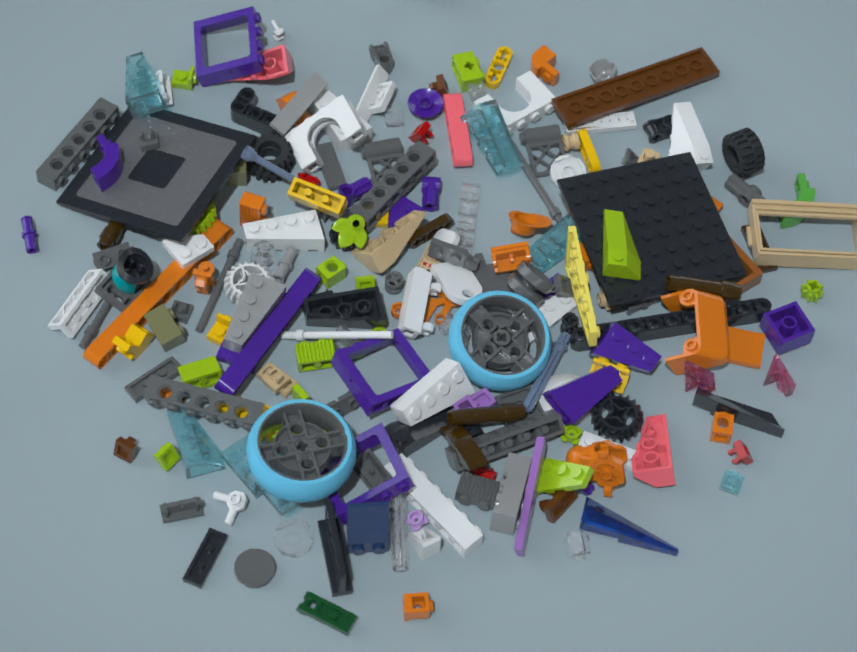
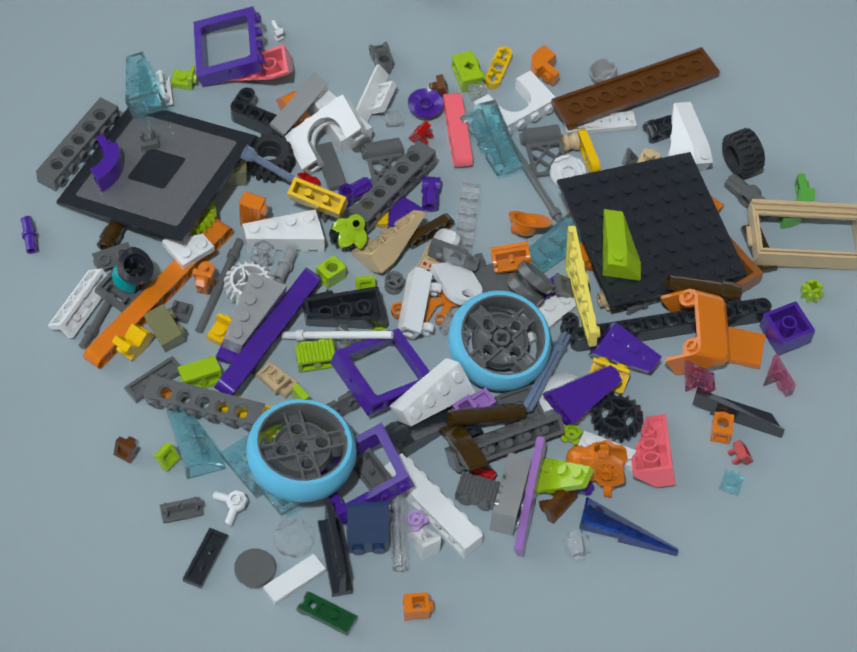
(294, 579): none -> white tile

